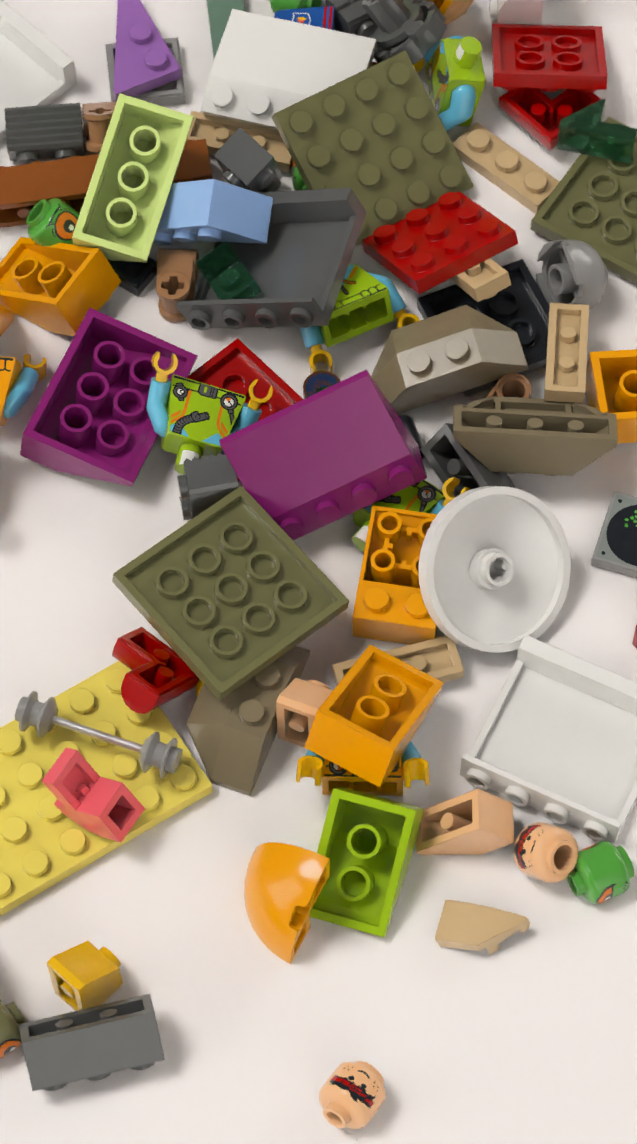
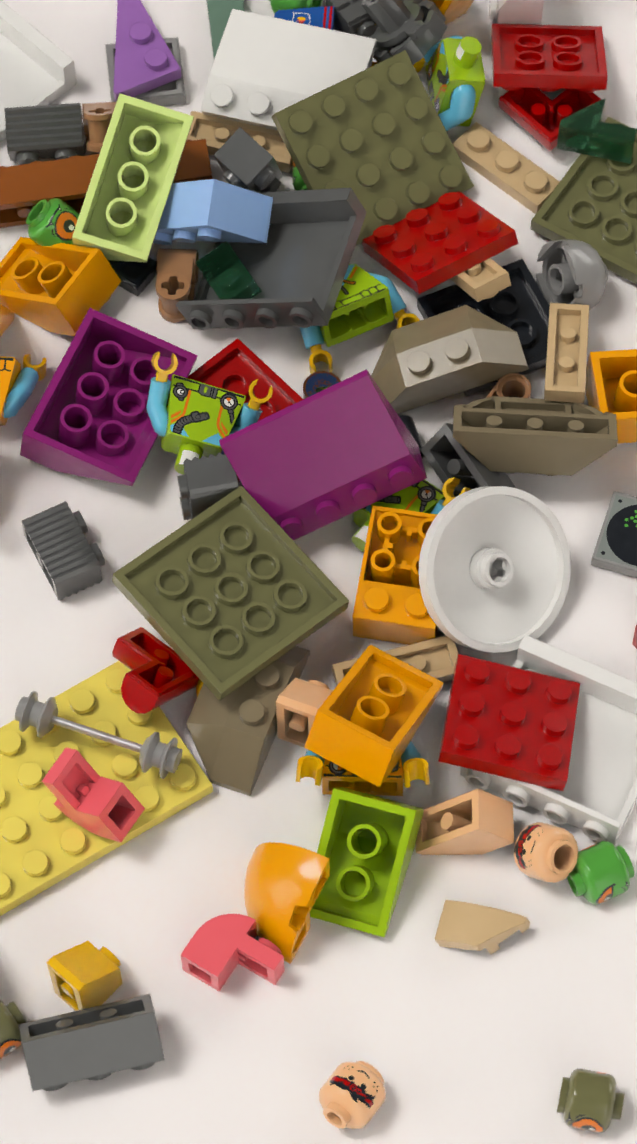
(63, 549): none -> dark grey brick
(226, 943): none -> coral brick
(510, 722): none -> red plate
(590, 1100): none -> olive head

